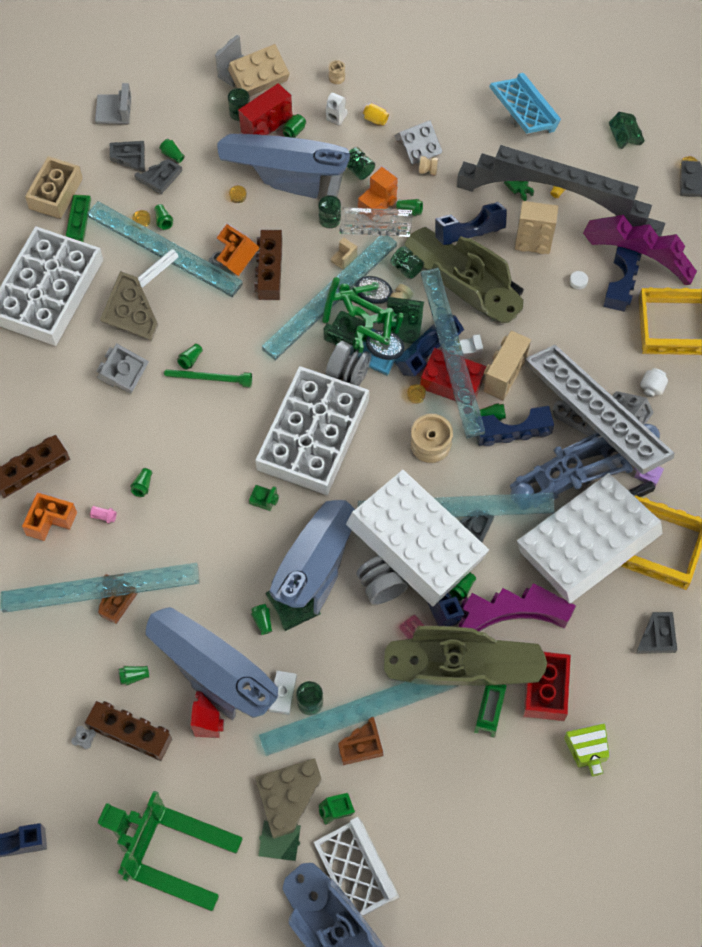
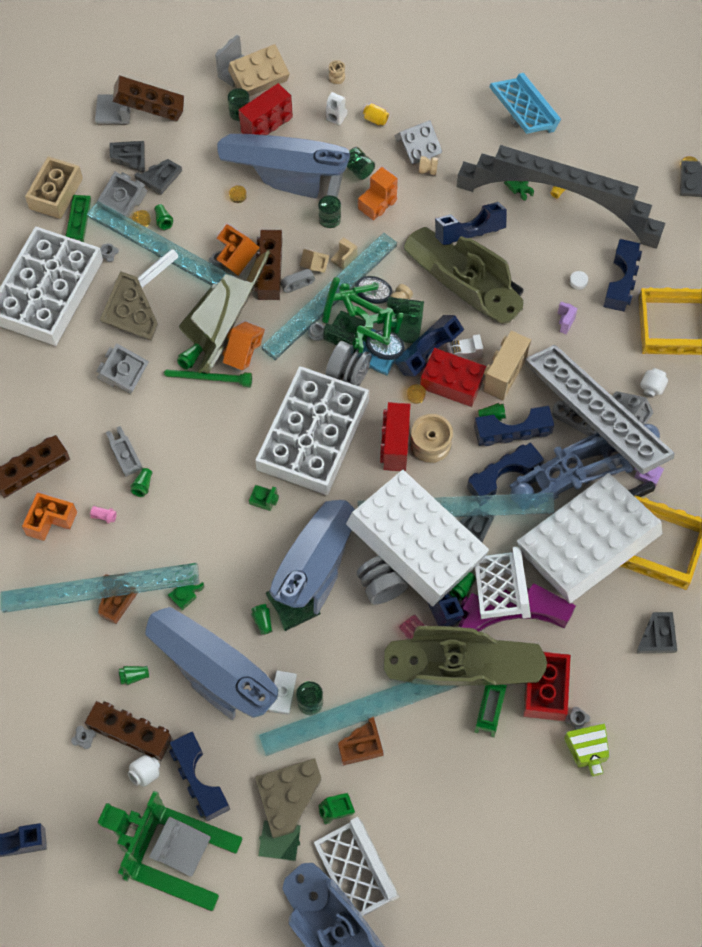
(106, 248): none -> light grey plate
(122, 193): none -> light grey plate
(124, 453): none -> light grey hinge
(144, 770): none -> white head
(148, 98): none -> reddish brown brick
(171, 150): green cone -> none
(180, 846): none -> light grey bracket
(184, 595): none -> green plate
(205, 718): red slope -> none
(210, 799): none -> dark blue arch
(218, 312): none -> piece
(241, 344): none -> orange brick
(294, 126): green brick -> none
(297, 280): none -> light grey beam
(314, 260): none -> tan panel
(316, 331): none -> light grey plate
(376, 220): clear fence -> none
(395, 436): none -> red brick
(407, 262): clear green wheel -> none
(410, 204): green cone -> none
(452, 353): clear light blue plate -> none
(517, 578): none -> white fence
(520, 461): none -> dark blue arch
(536, 227): tan brick -> none
(568, 316): none -> lavender bracket
(577, 712): none -> light grey plate
(626, 129): clear green bracket -> none
(642, 239): magenta arch -> none

